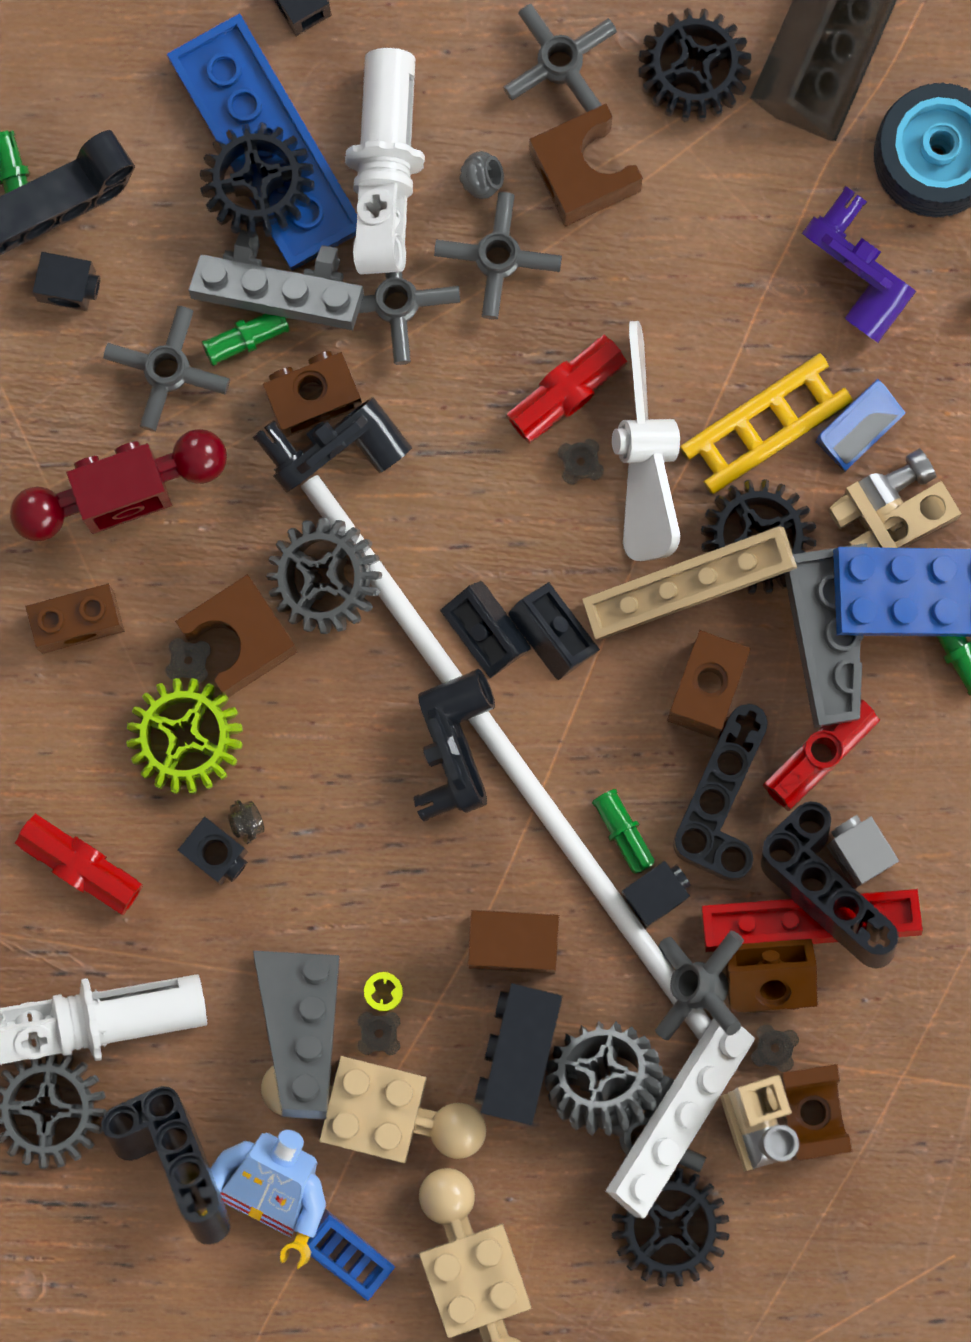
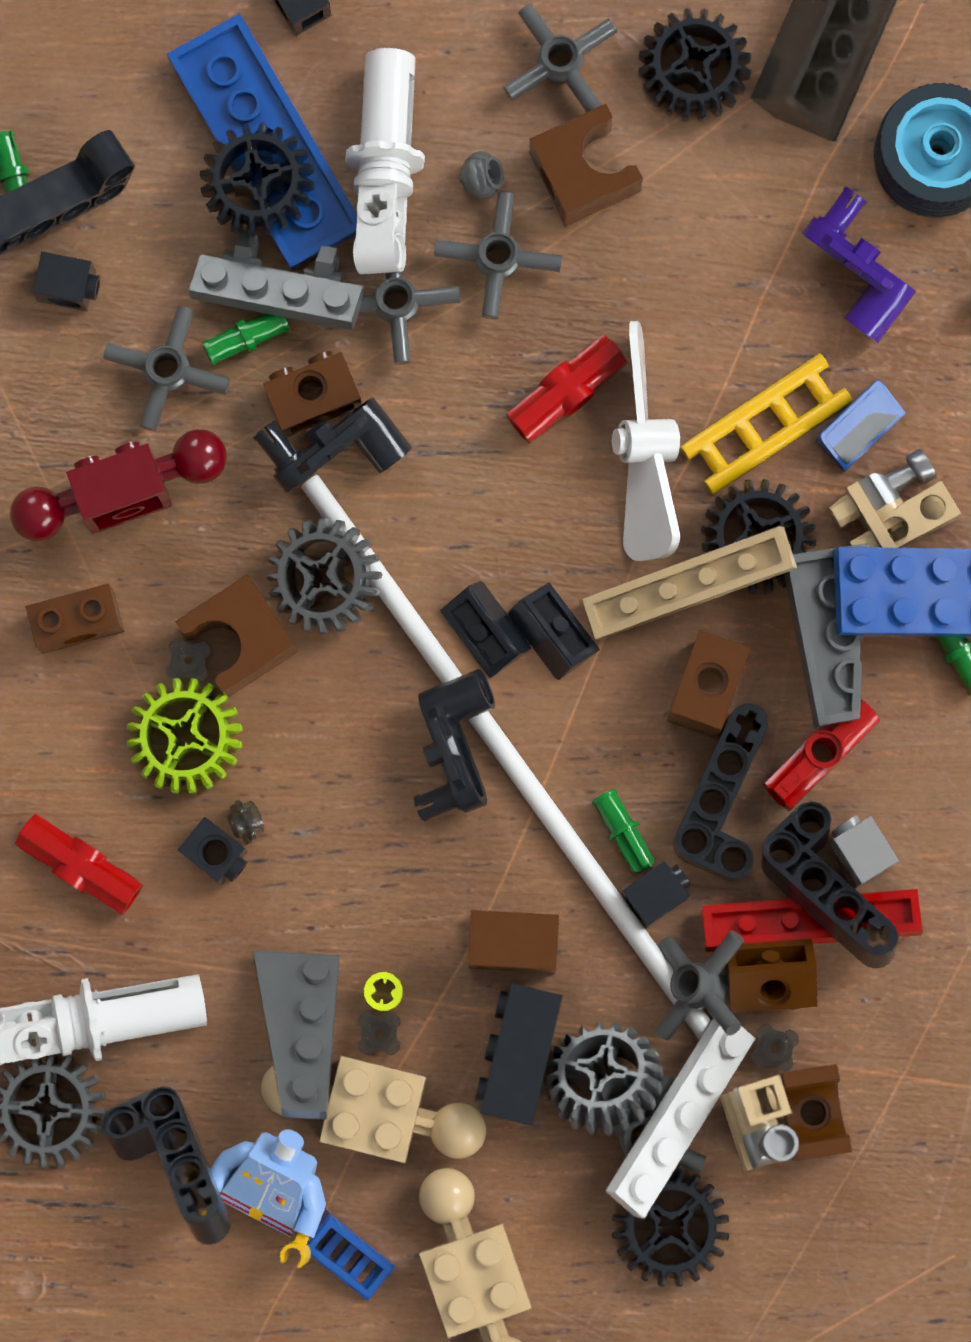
(586, 450): clear smoke plate -> none

